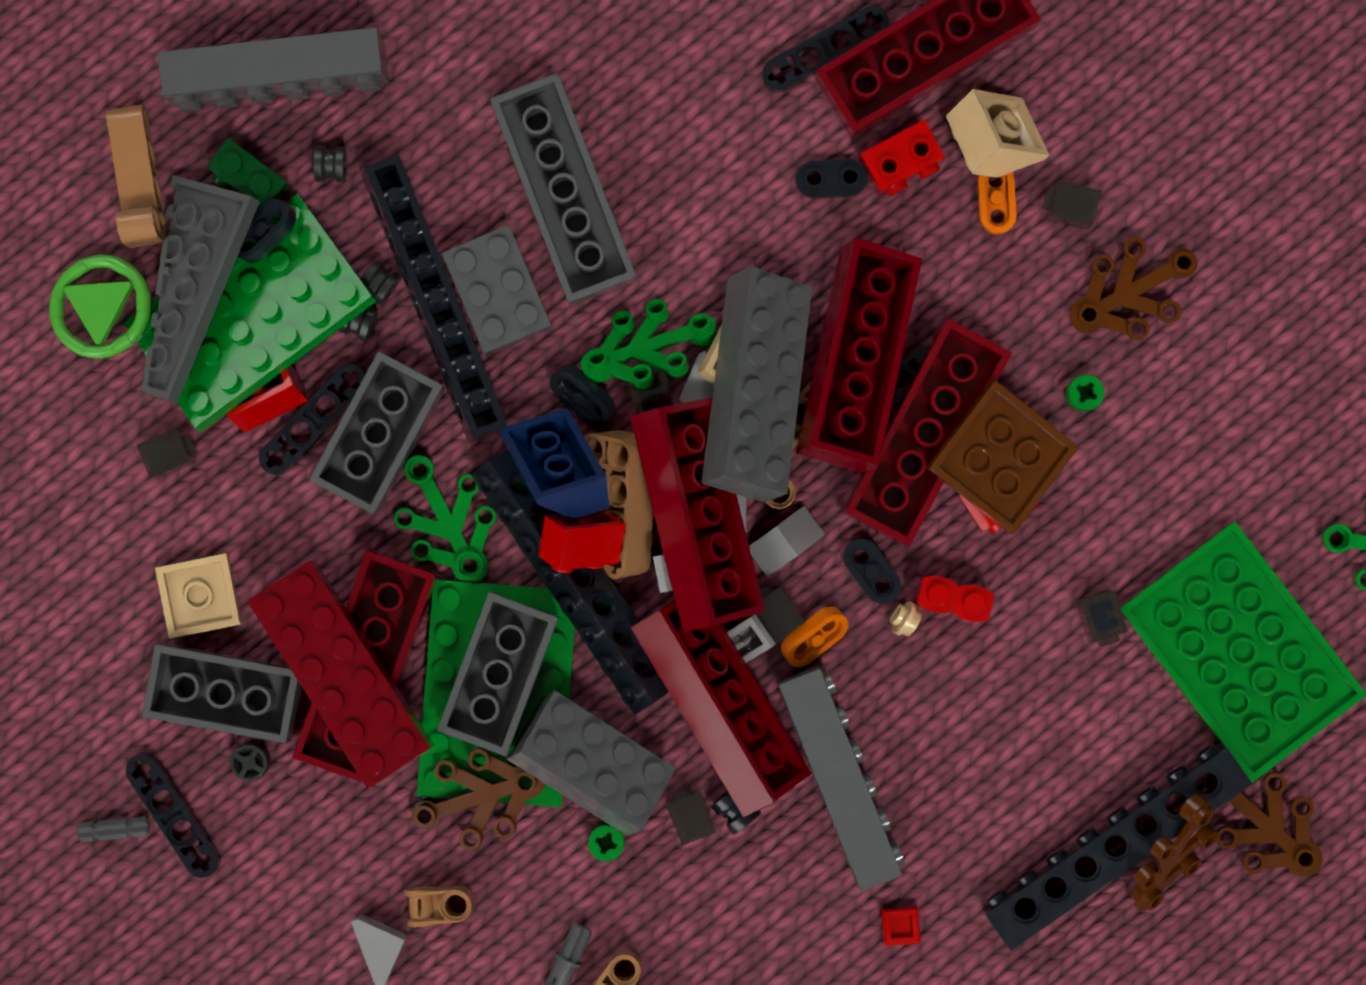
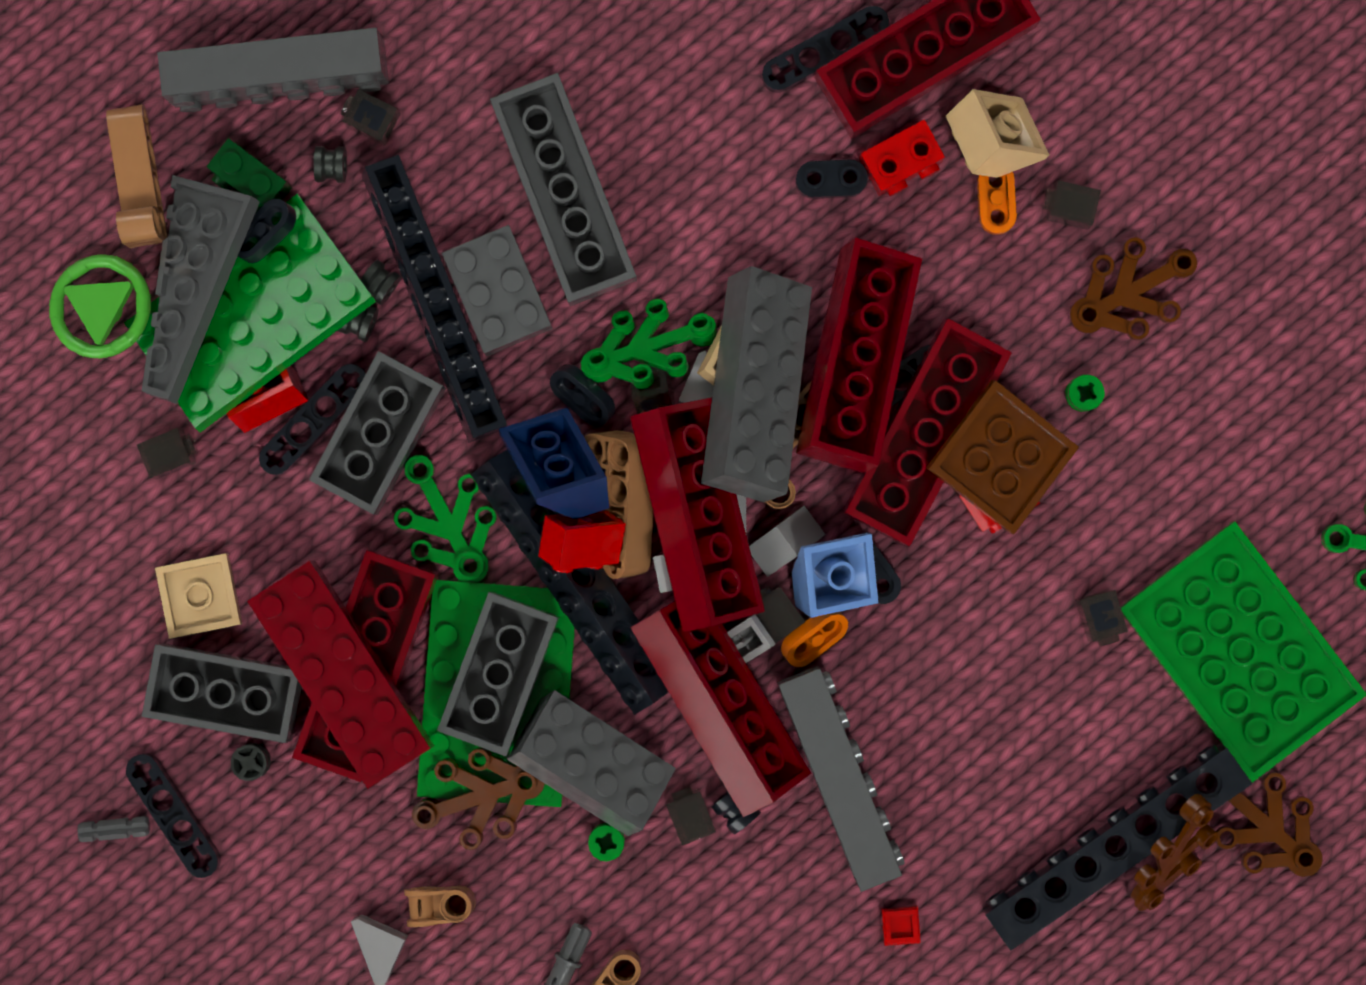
(370, 117): none -> clear smoke brick
(835, 575): none -> medium blue slope
(905, 619): tan plate -> none
(945, 596): red brick -> none

